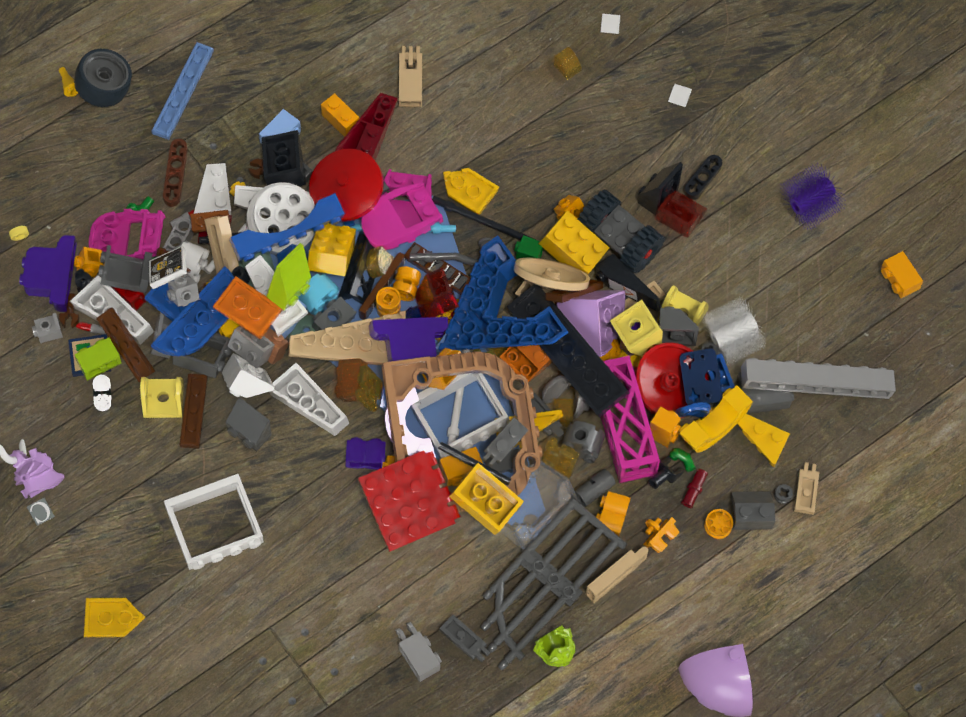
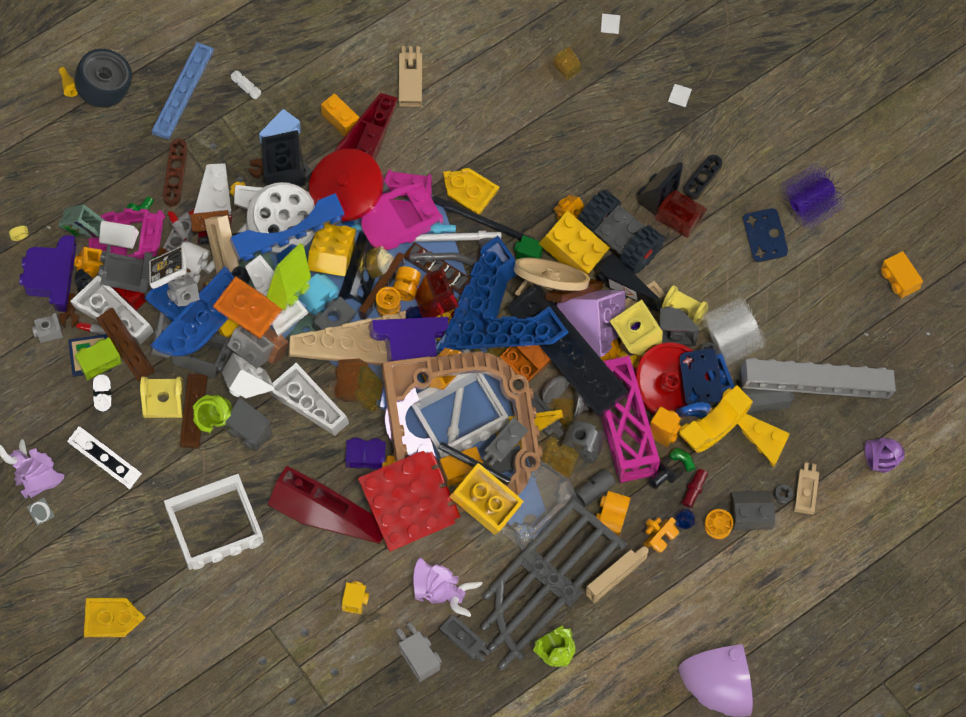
(81, 222): none -> sand green torso
(104, 457): none -> slope
(118, 234): none -> white slope
(178, 226): none -> light grey piece
(211, 412): none -> lime helmet
(245, 84): none -> white axle
(321, 507): none -> dark red wedge
(354, 597): none -> yellow brick
(437, 585): none -> lavender helmet
(456, 236): none -> white bar
(685, 519): none -> clear blue plate
(760, 235): none -> dark blue axle
(883, 454): none -> medium lavender helmet

